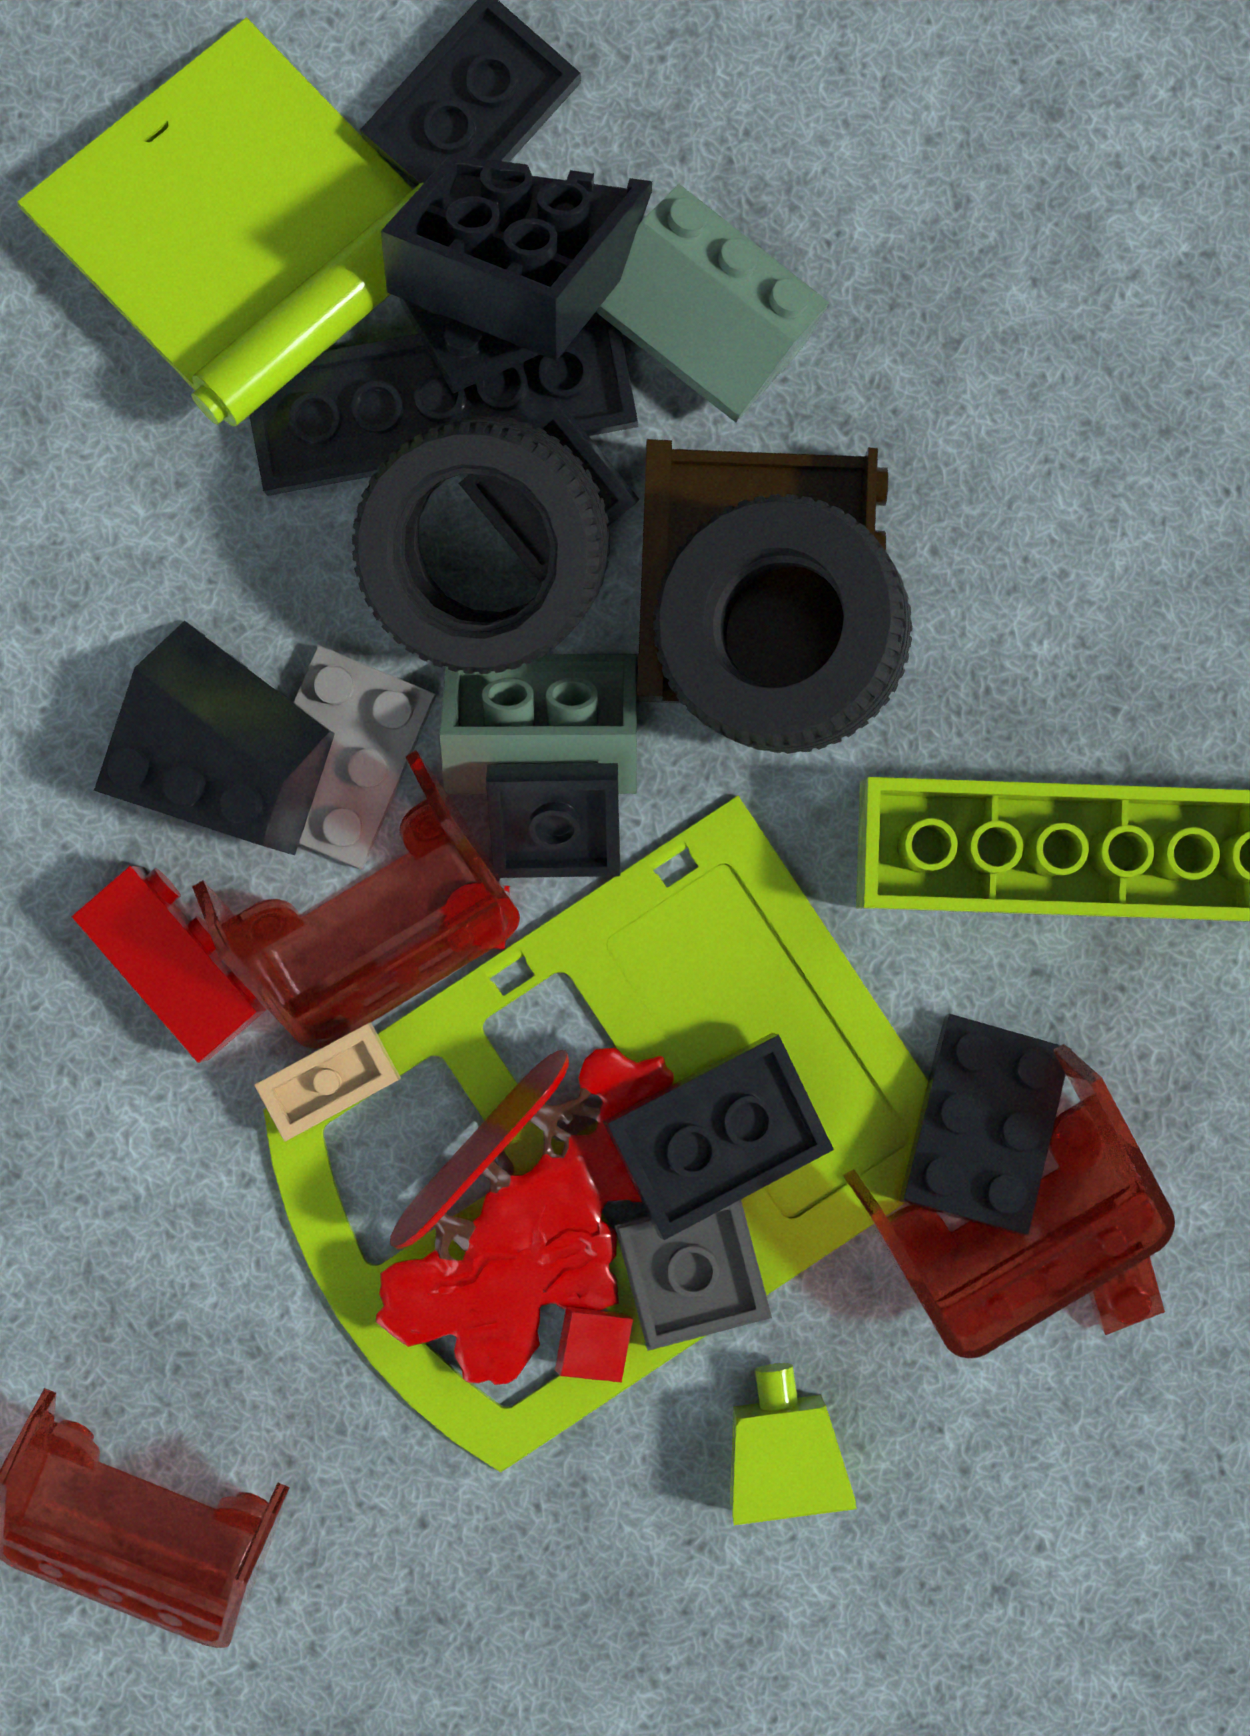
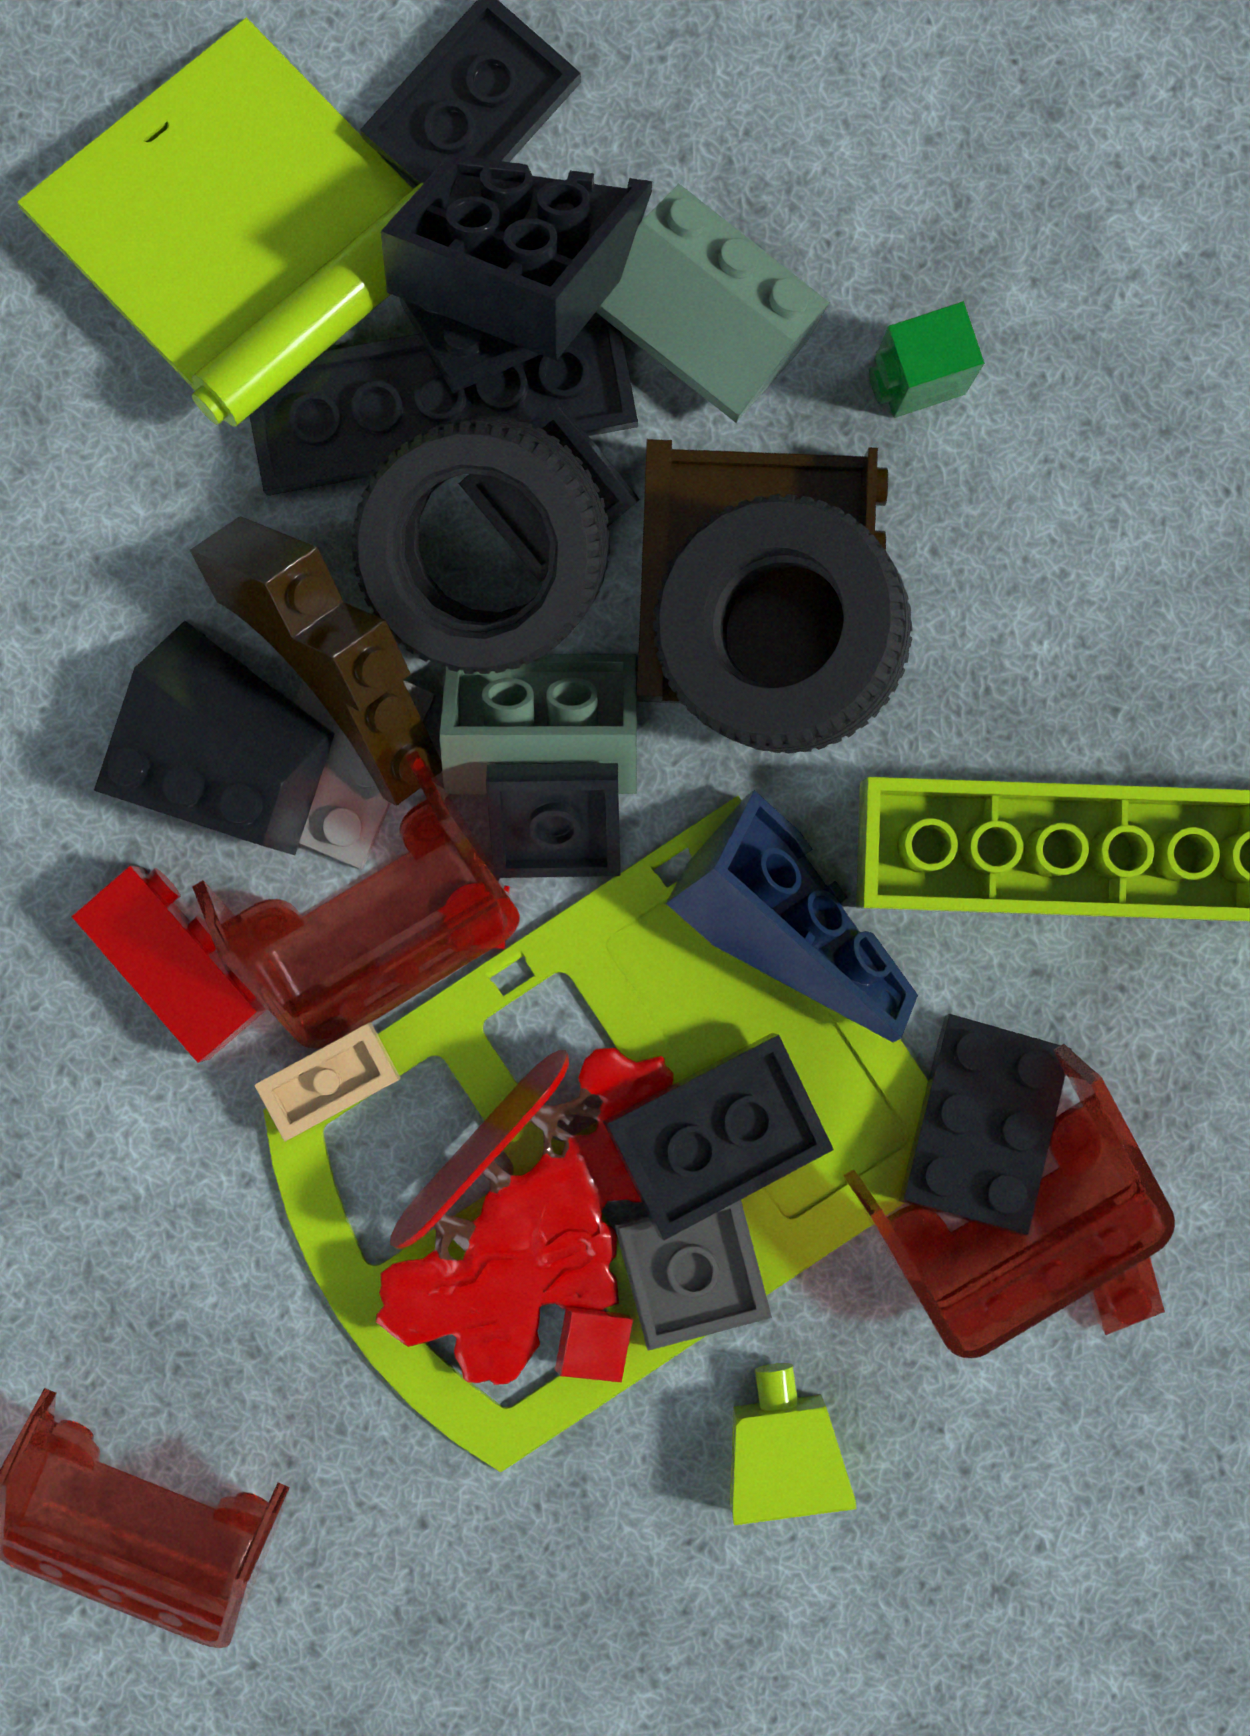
(334, 647): none -> dark brown arch
(771, 909): none -> dark blue wedge
(926, 360): none -> green brick

